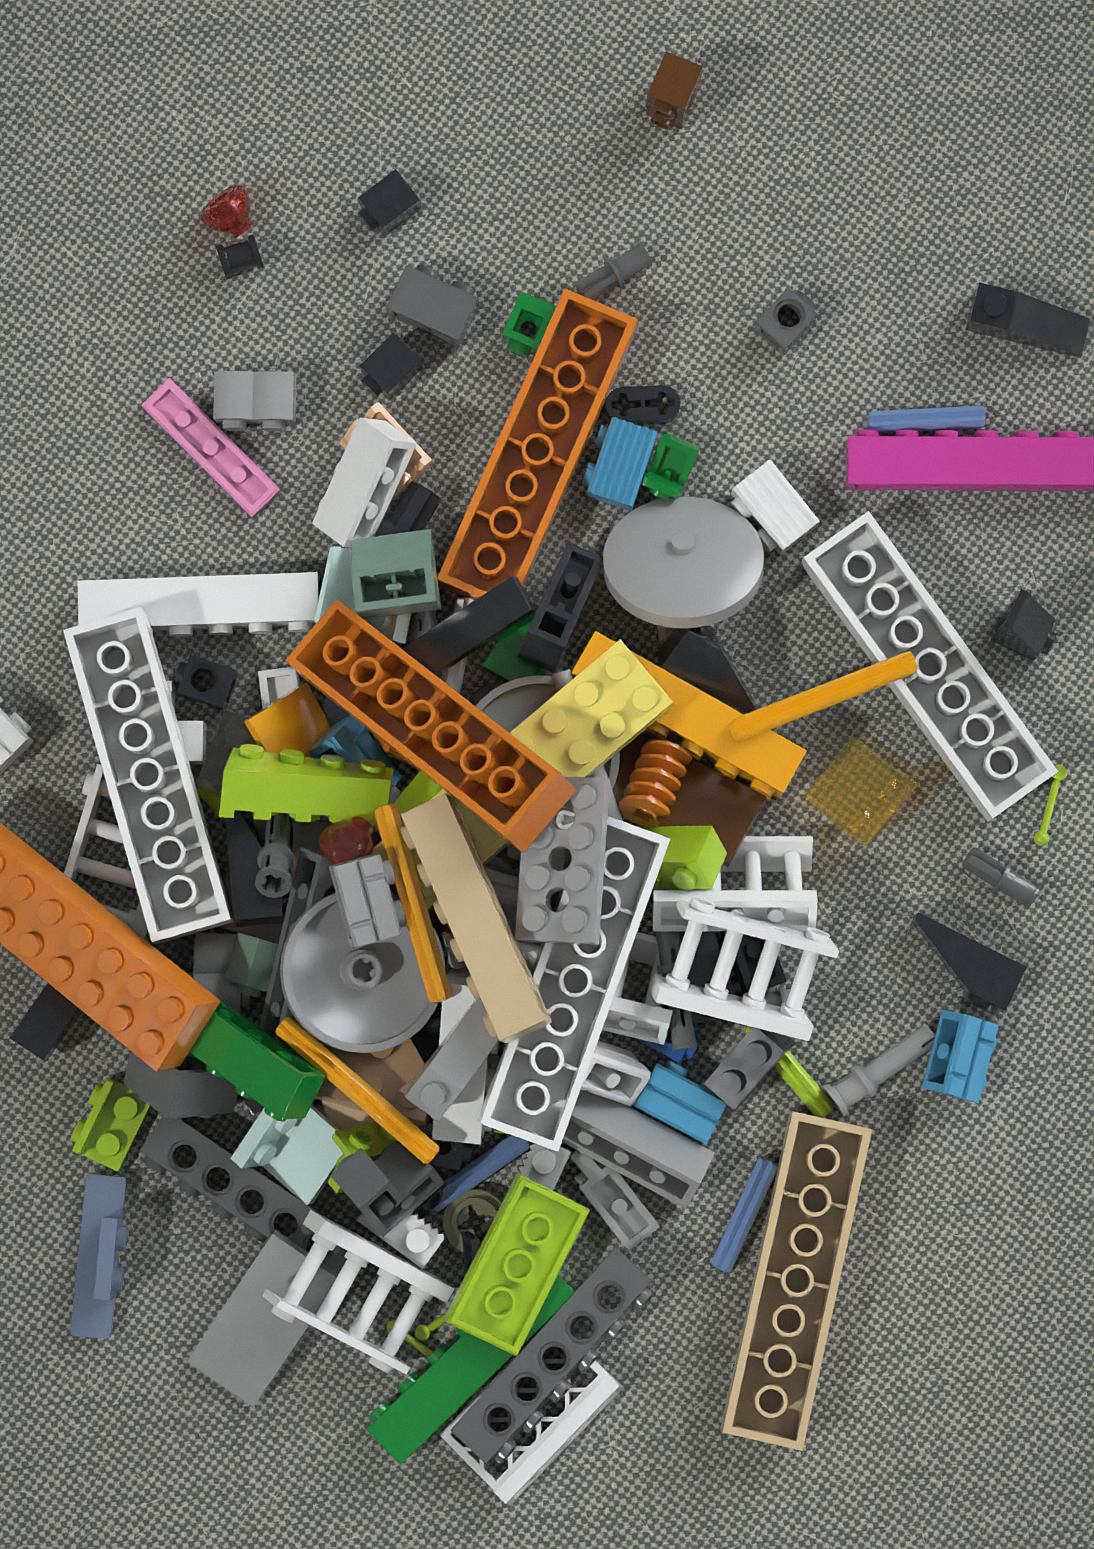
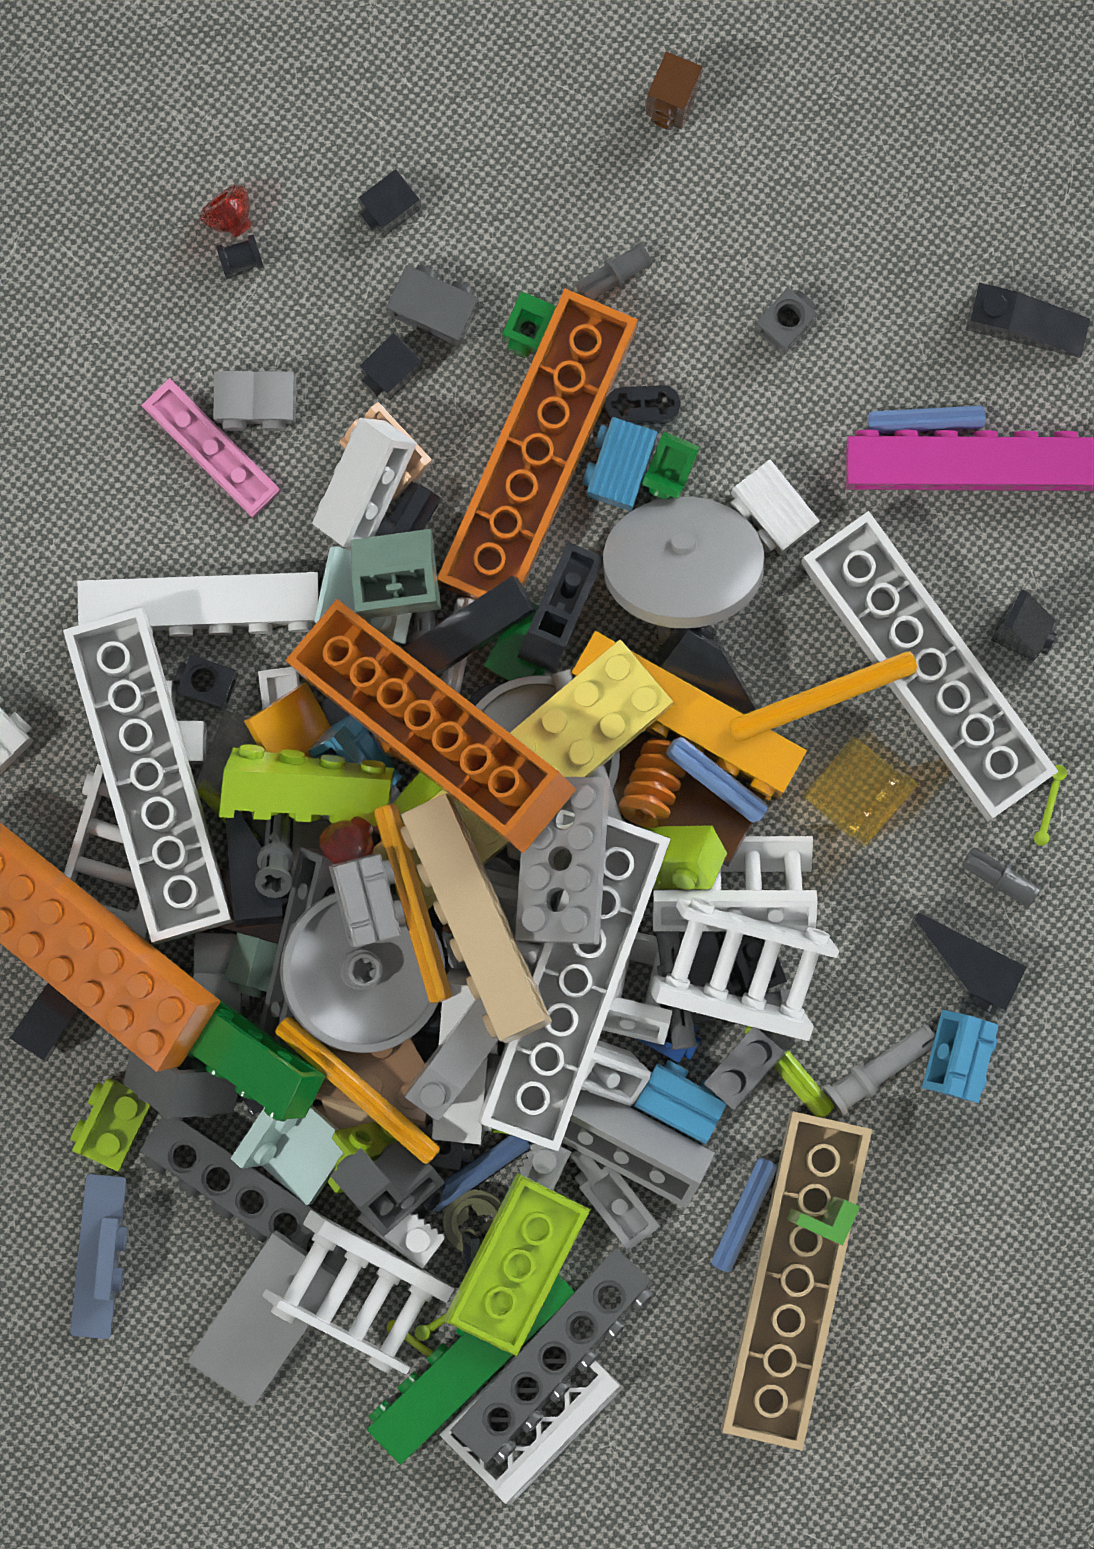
(716, 779): none -> medium blue axle
(835, 1222): none -> bright green fence

